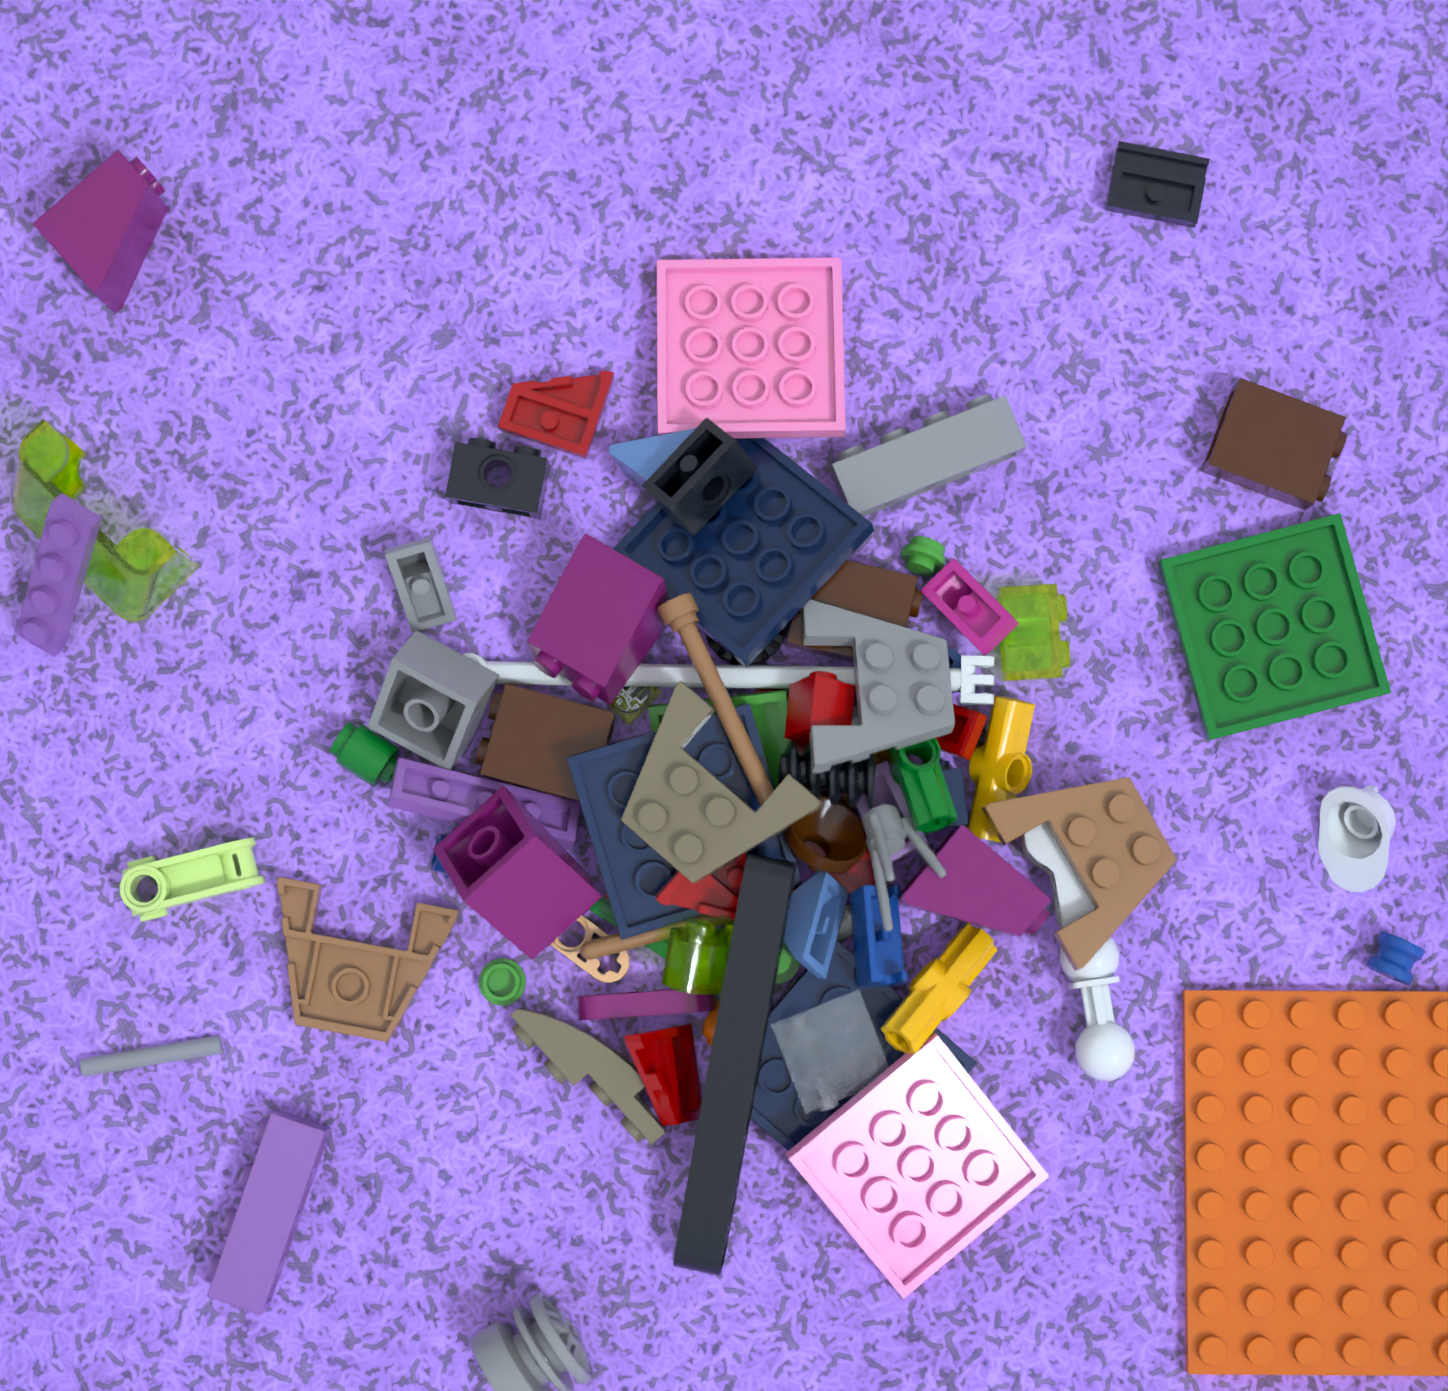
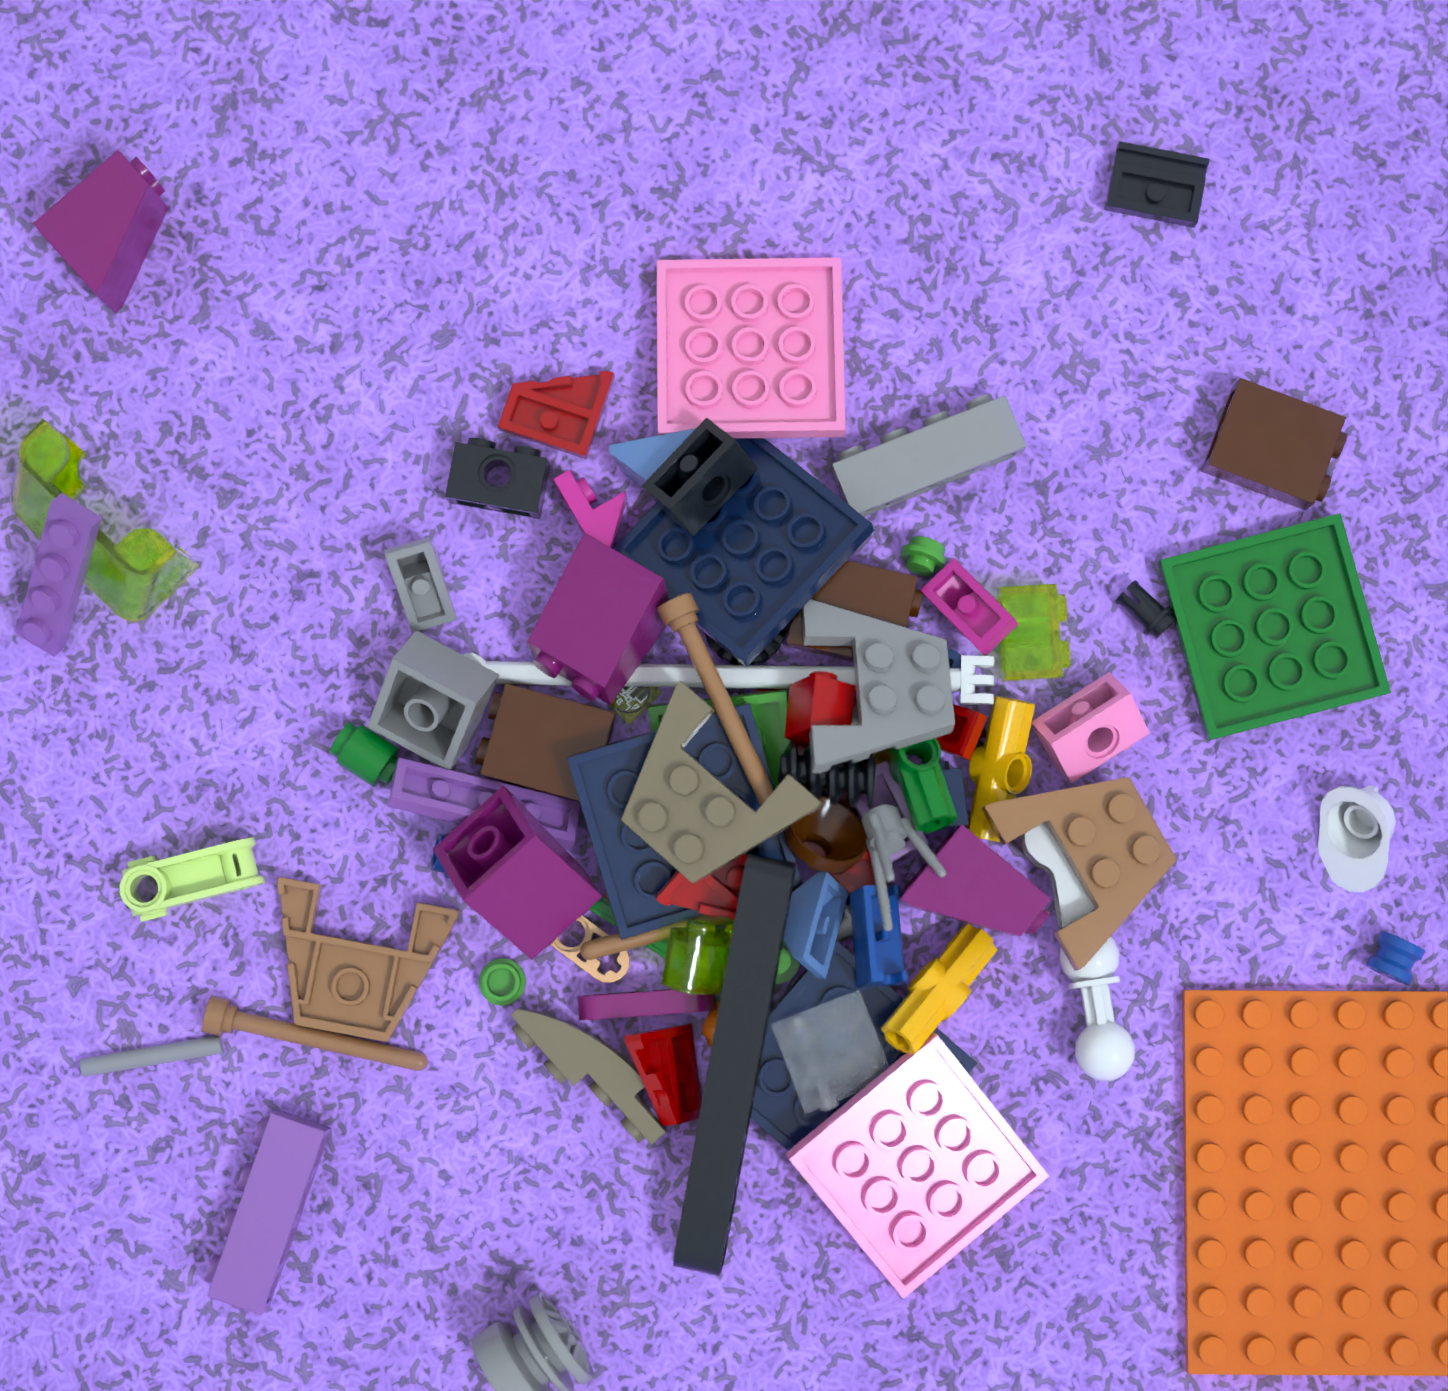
(224, 1017): none -> medium nougat piece
(600, 522): none -> dark pink slope
(1090, 727): none -> bright pink brick
(1148, 612): none -> black pin

